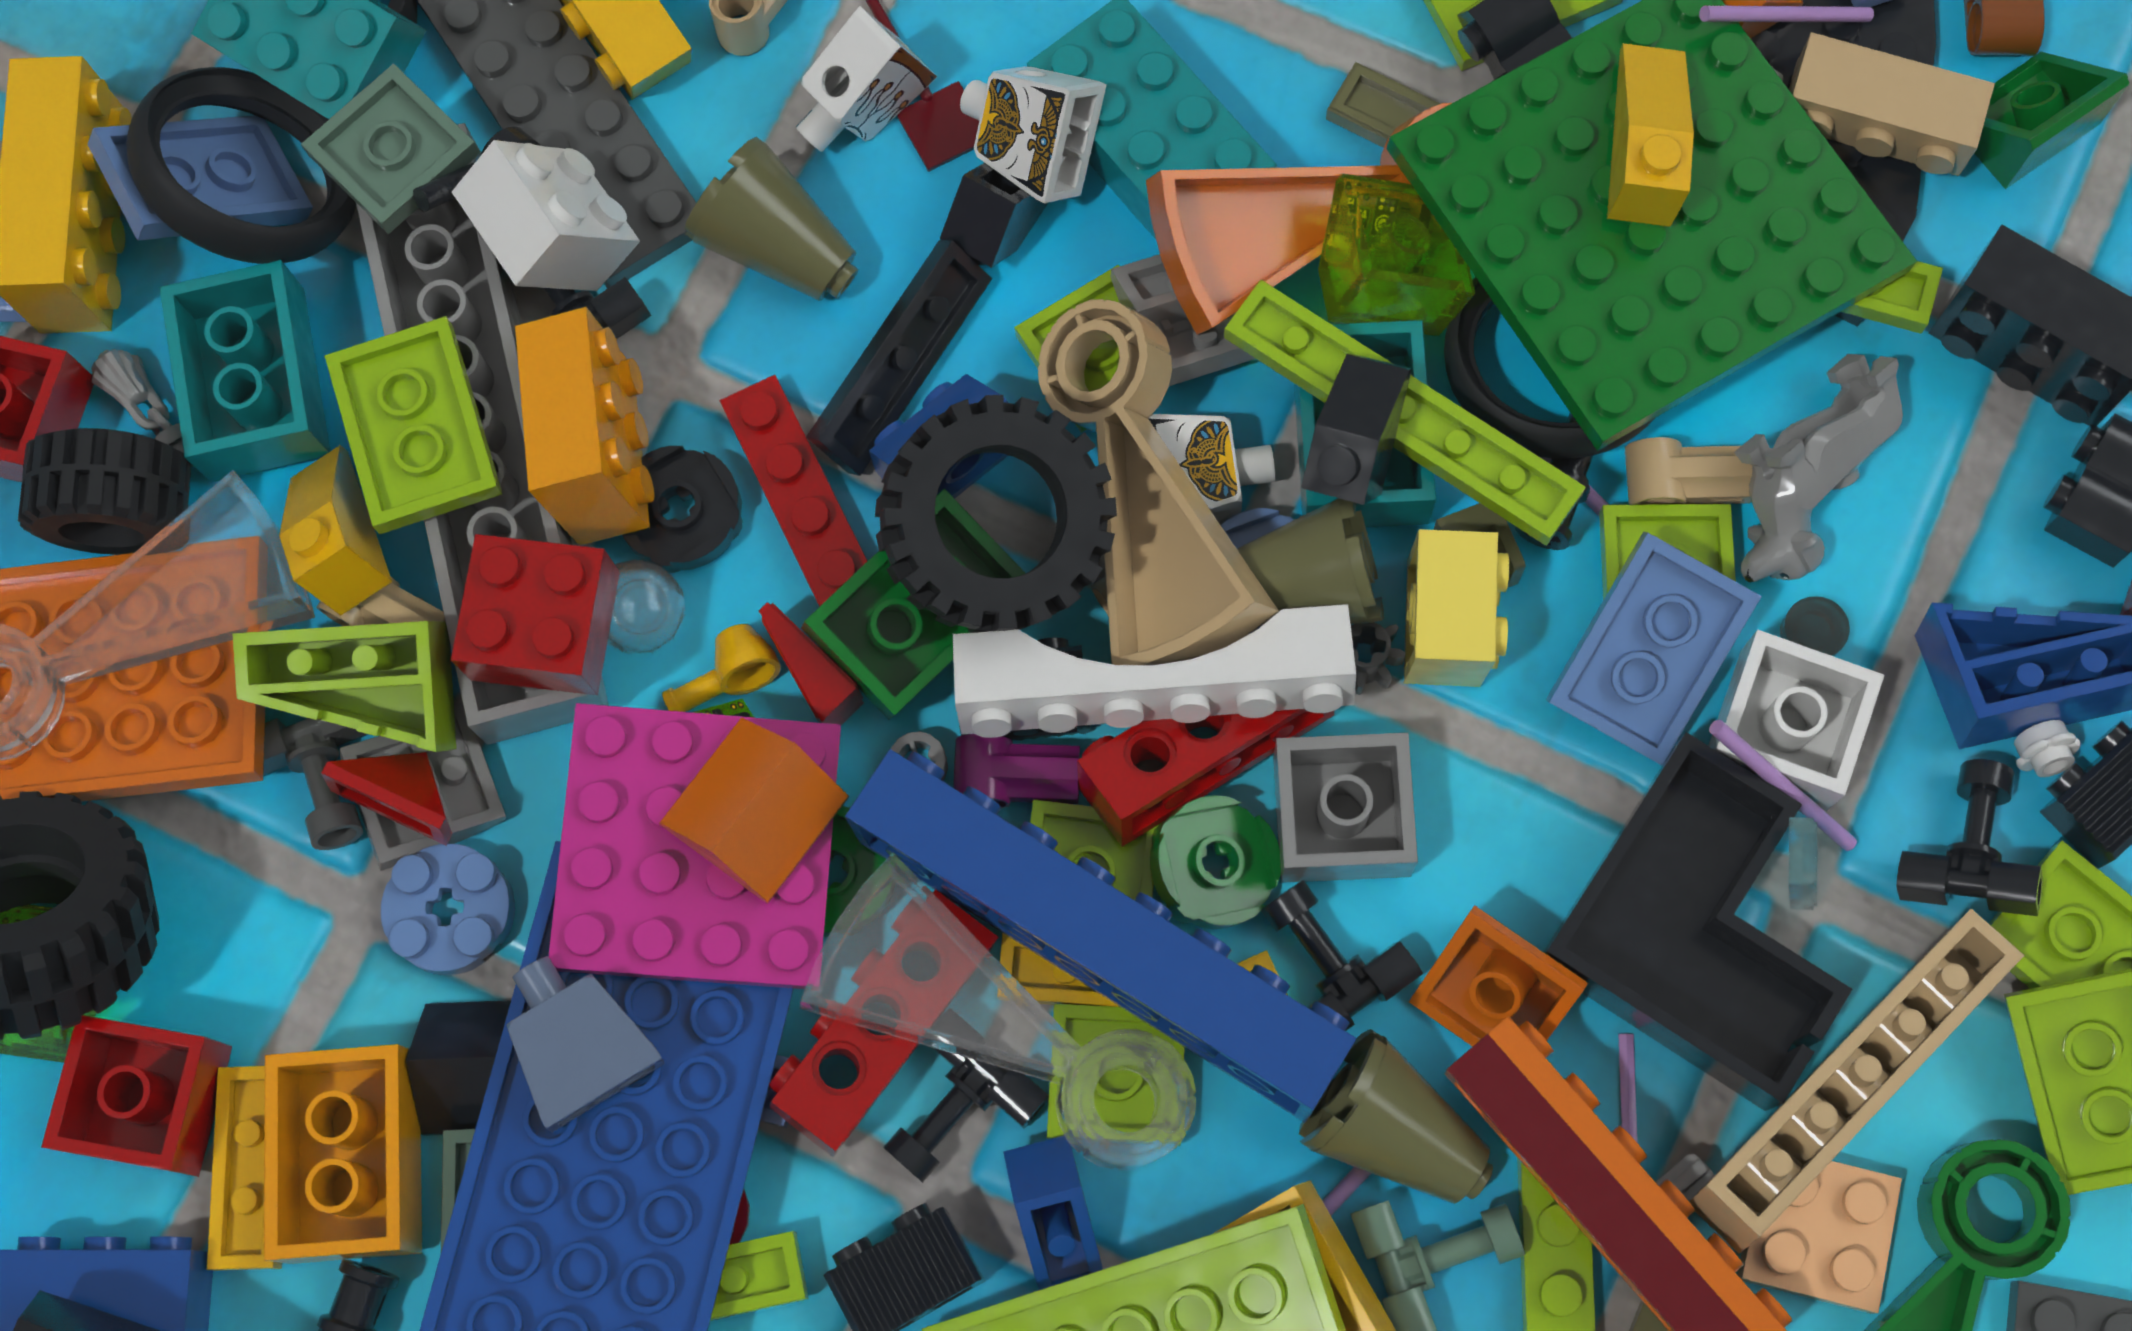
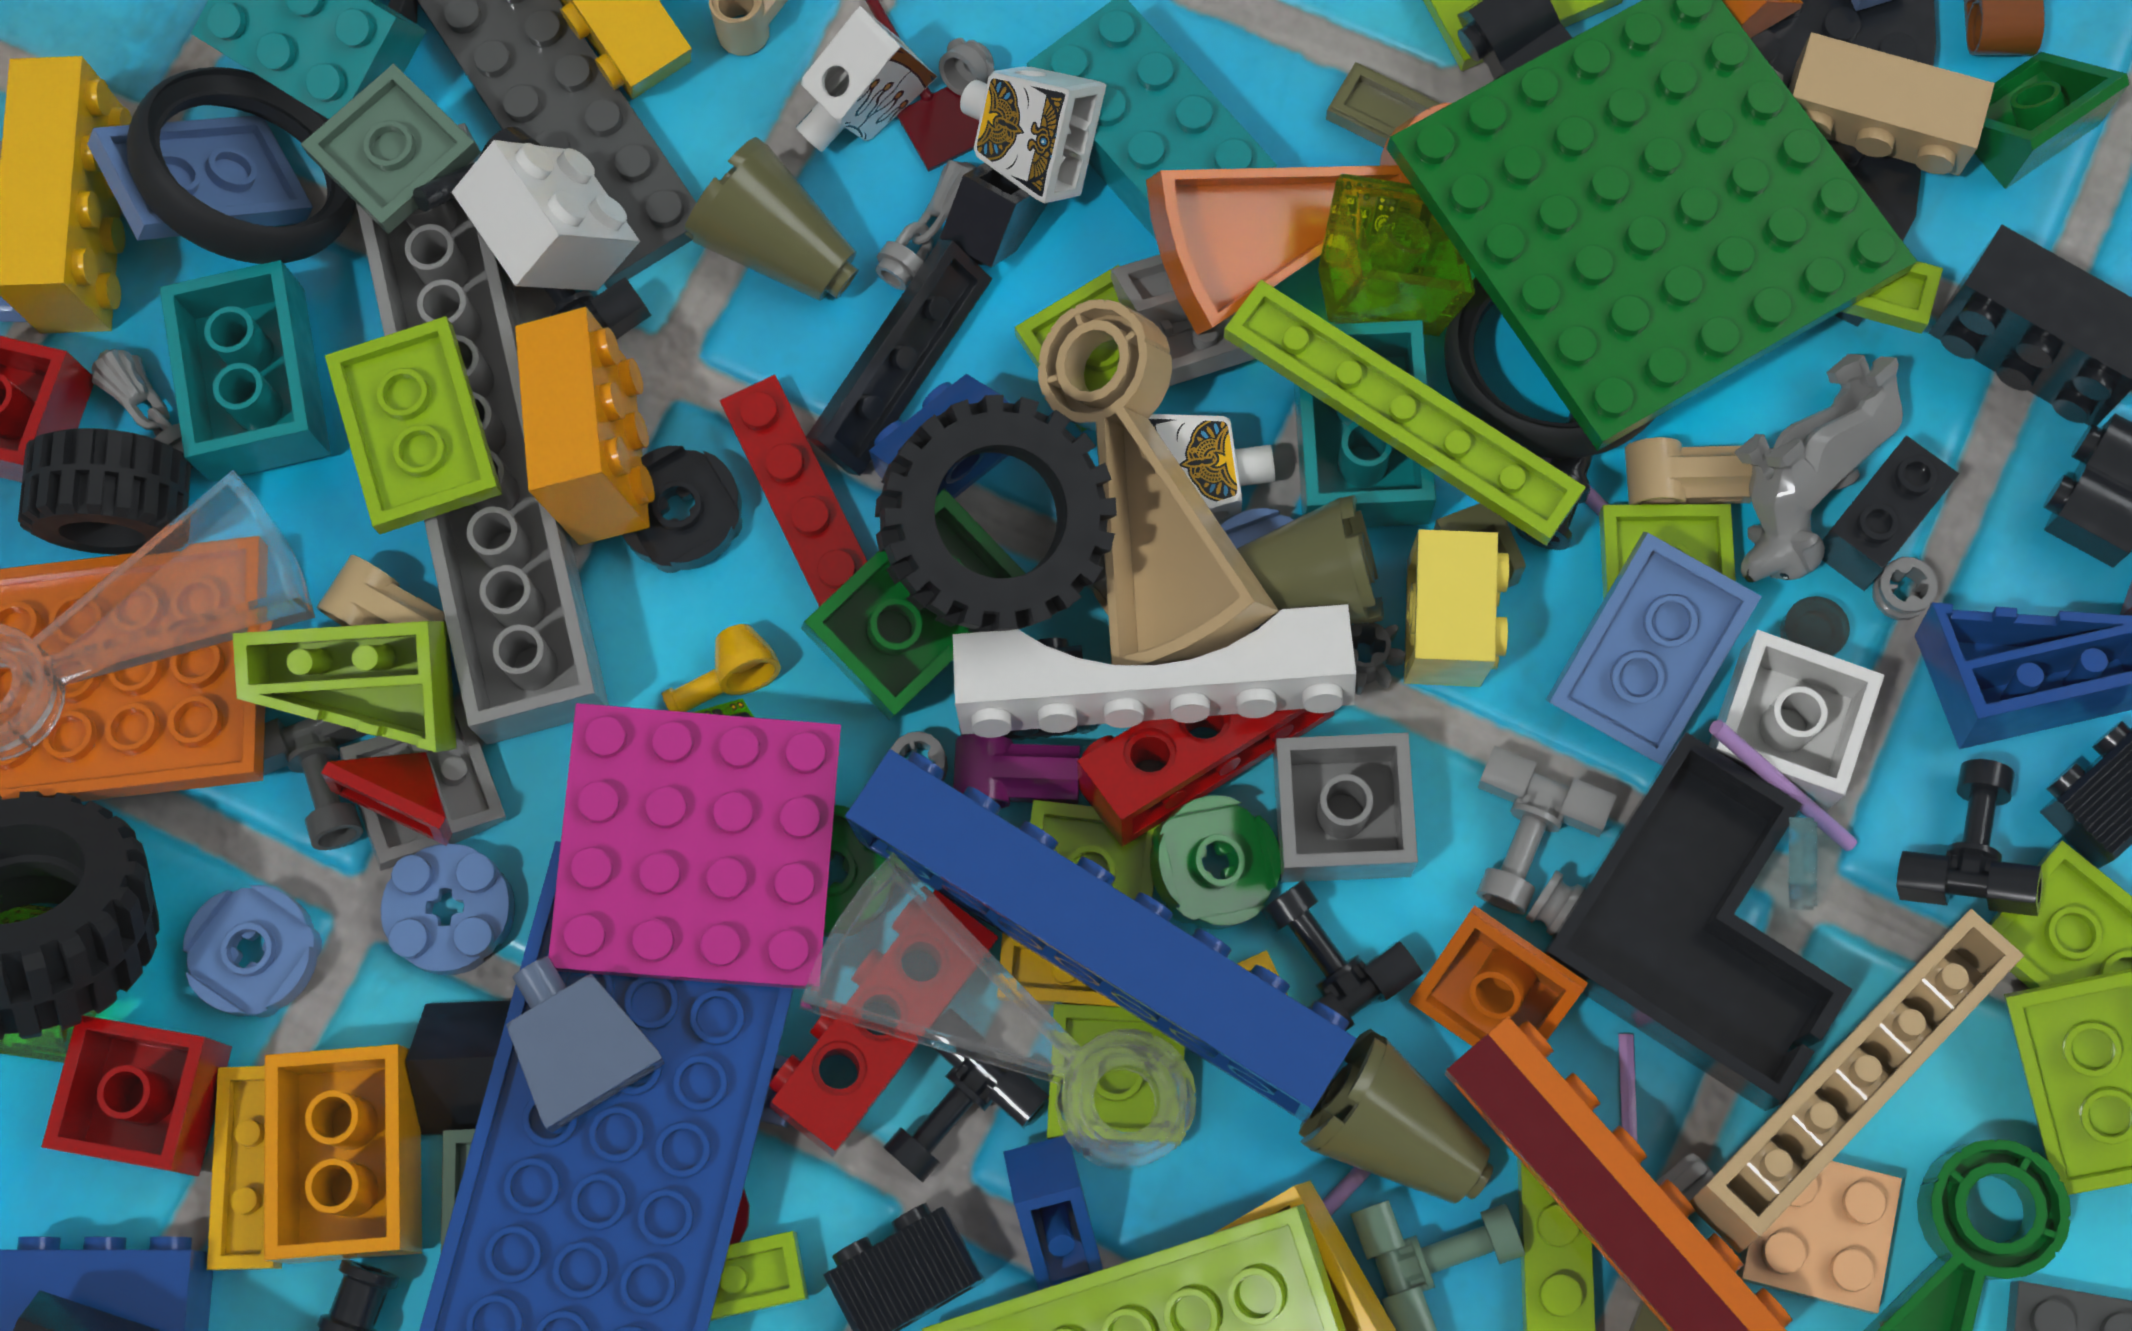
(214, 960): none -> medium blue plate
(331, 534): yellow slope -> none
(536, 614): red brick -> none
(646, 608): clear hair -> none
(755, 808): orange slope -> none
(823, 684): red slope -> none
(896, 261): none -> light grey piece
(965, 63): none -> light grey plate
(1357, 430): black slope -> none
(1540, 807): none -> light grey bar
(1554, 903): none -> light grey bush
(1651, 136): yellow slope -> none
(1785, 14): lavender axle -> none
(1886, 512): none -> black brick
(1913, 606): none -> light grey bush
(2046, 748): white plate -> none

